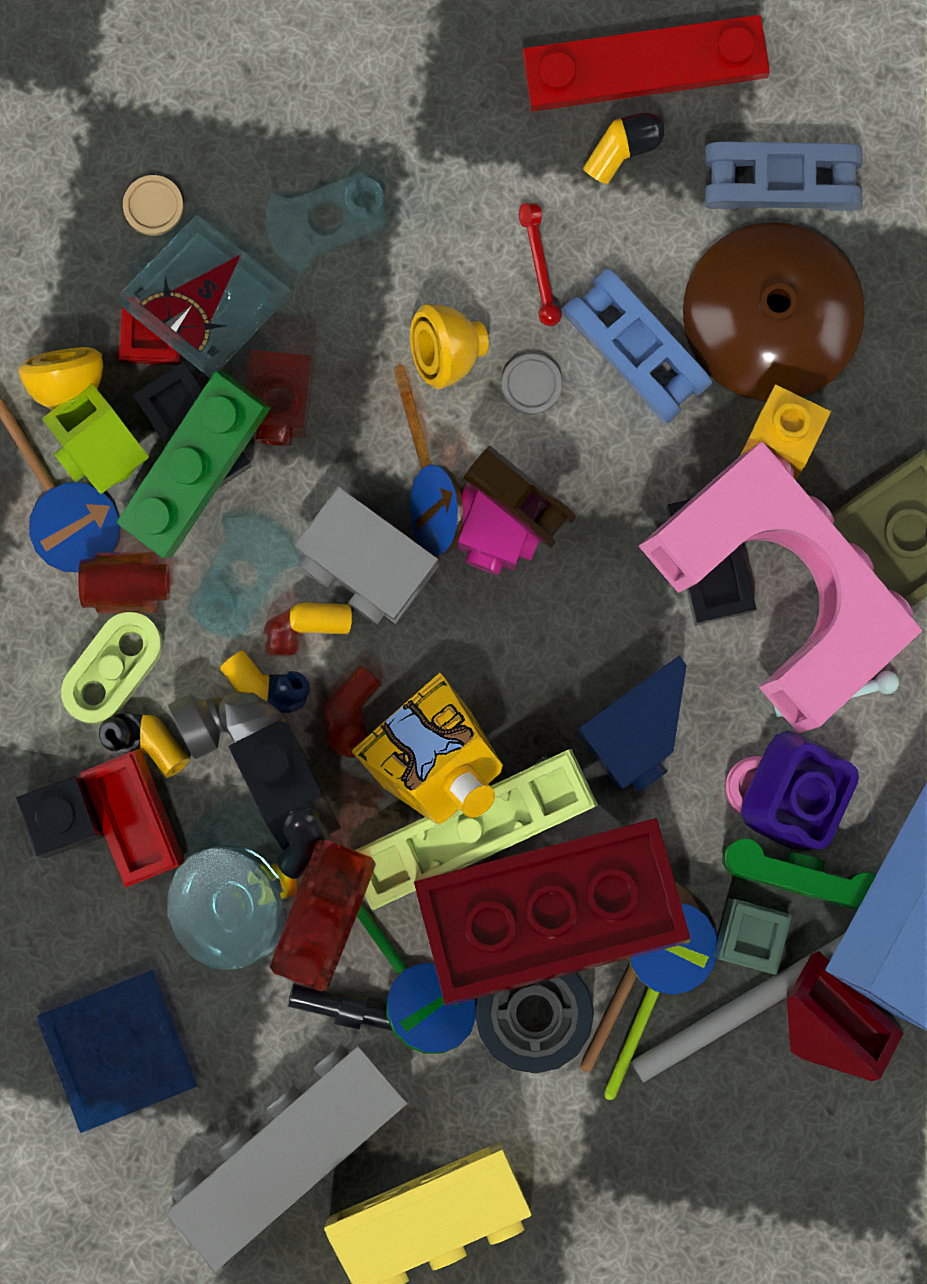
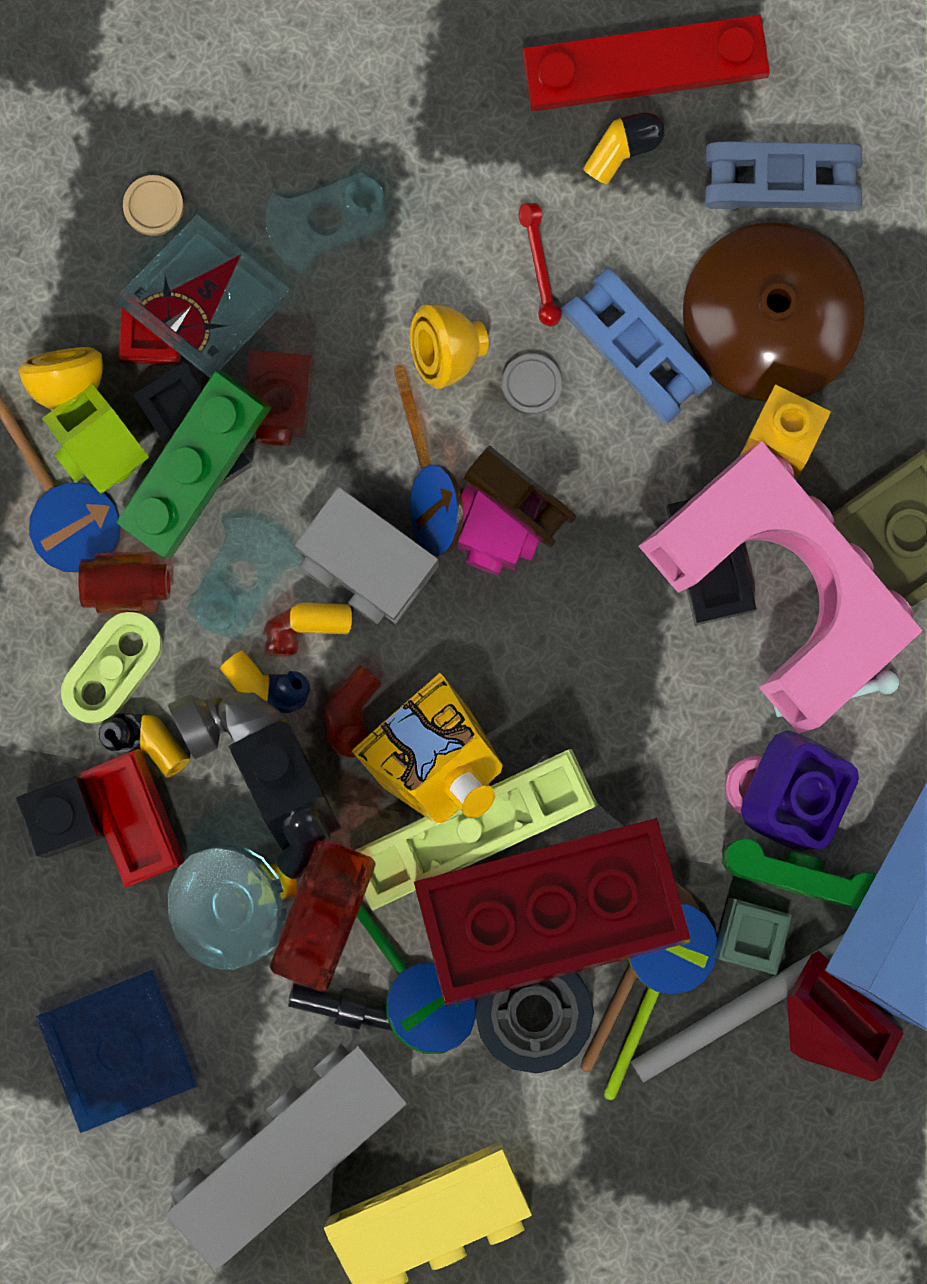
(638, 729): dark blue slope -> none

